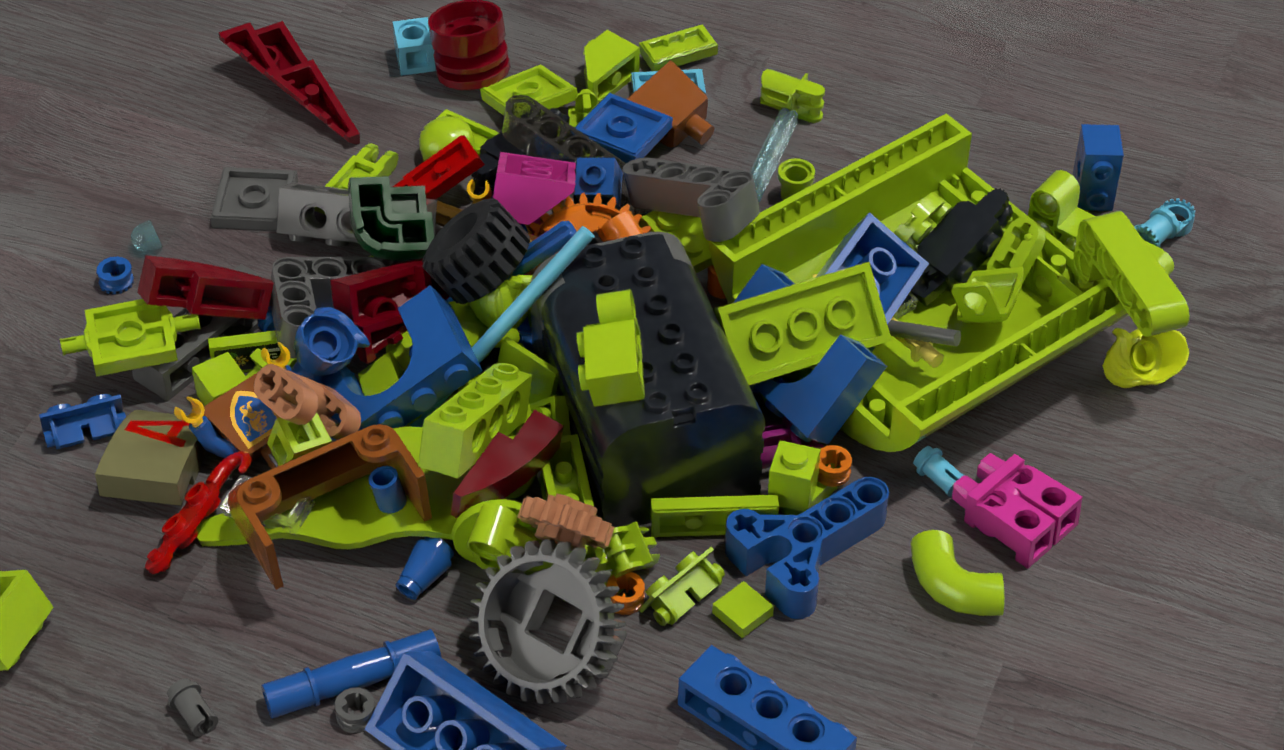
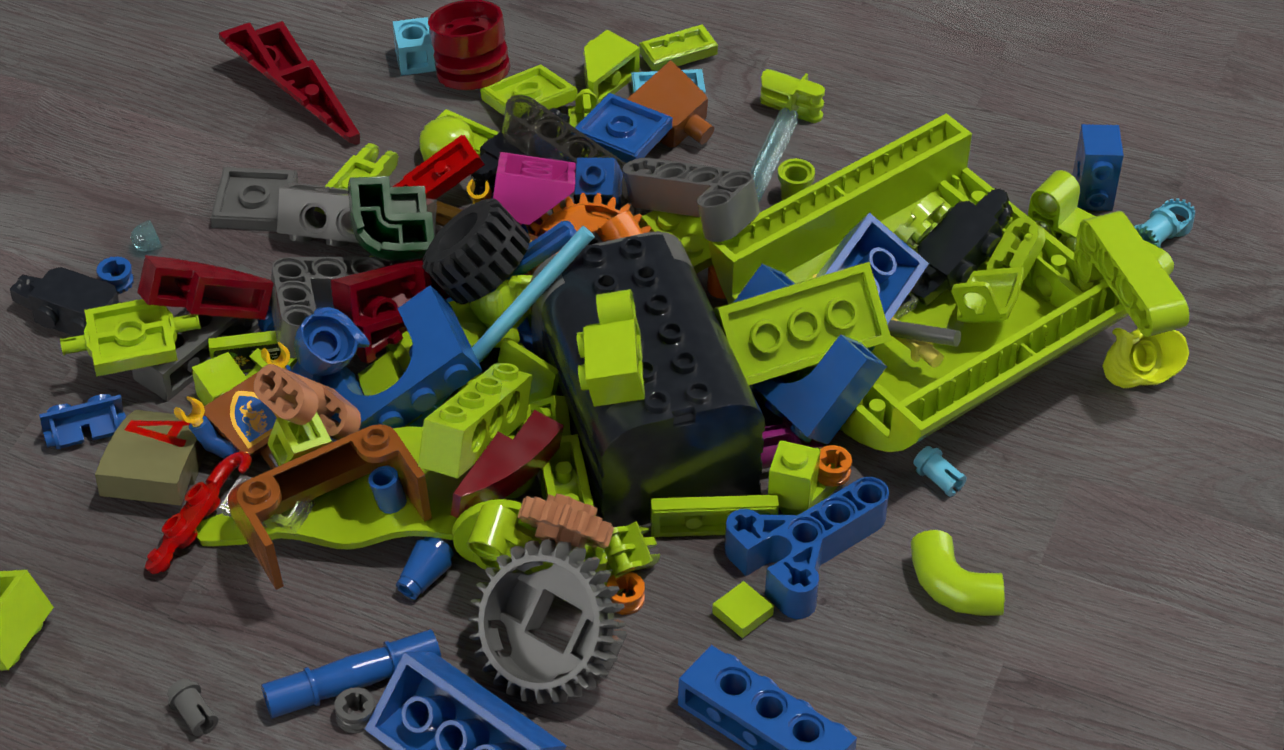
(62, 297): none -> black hinge
(669, 596): lime hinge -> none
(1018, 506): dark pink hips -> none

